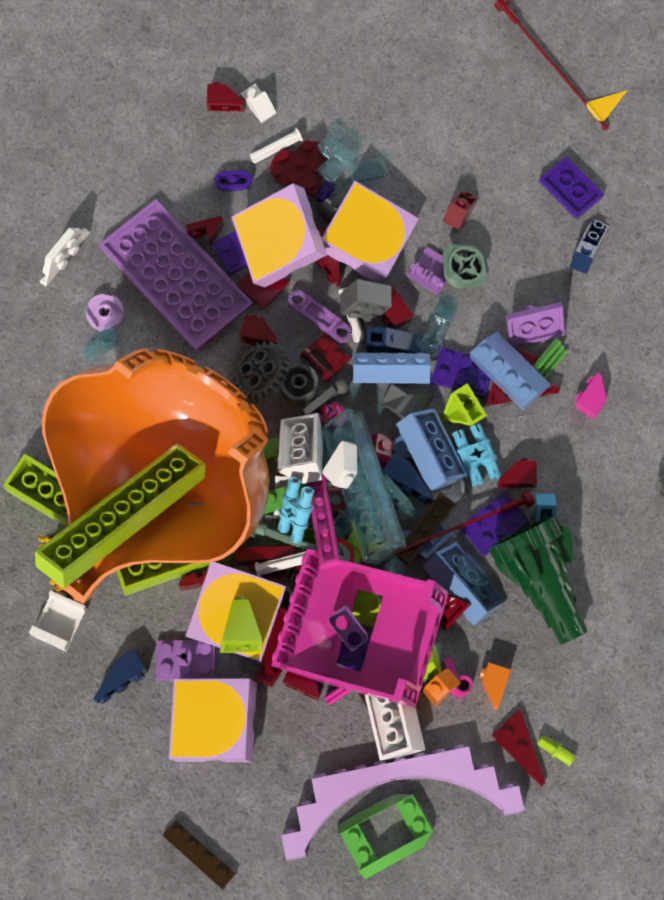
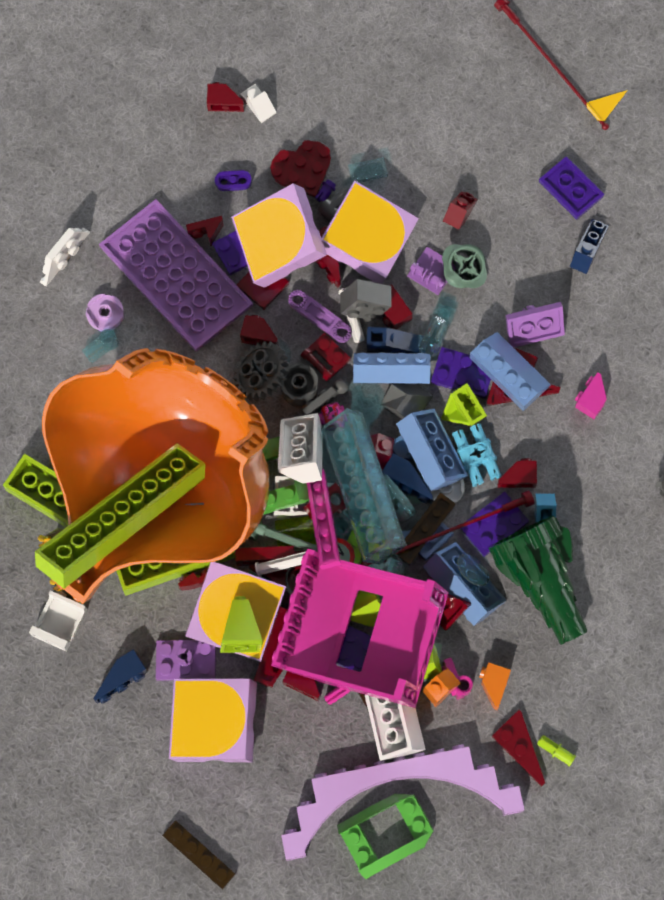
(276, 146): white axle -> none
(295, 510): medium azure pin -> none
(339, 158): clear light blue plate -> none
(342, 465): white slope -> none
(344, 611): medium lavender piece -> none
(550, 360): bright green tile -> none

